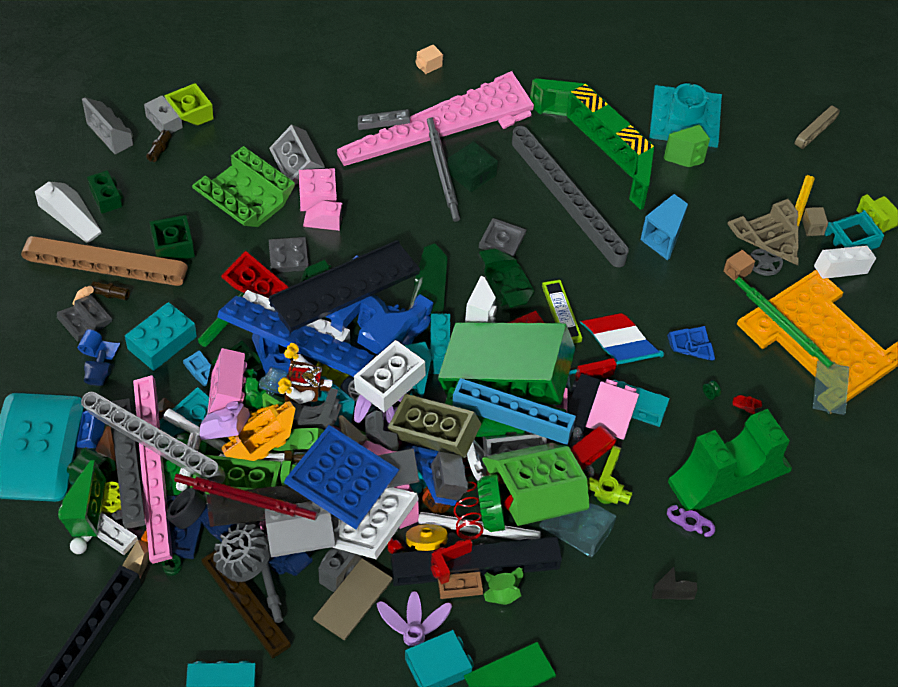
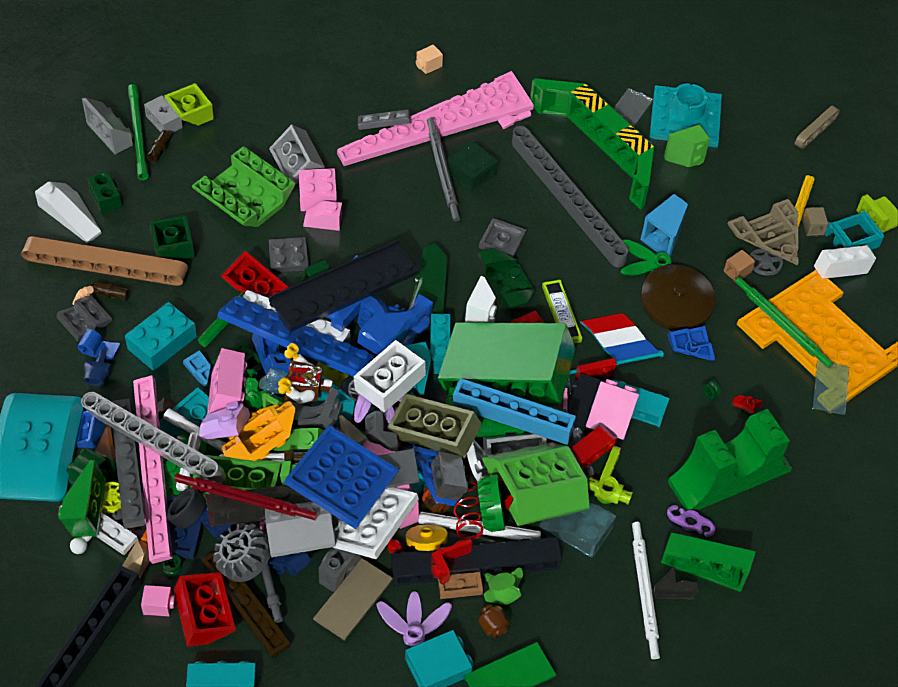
(142, 169): none -> green piece
(157, 601): none -> bright pink brick
(203, 608): none -> red slope
(494, 621): none -> reddish brown head
(632, 106): none -> clear piece
(642, 252): none -> green plant
(645, 591): none -> white axle
(677, 297): none -> dark brown dish
(709, 560): none -> green wedge

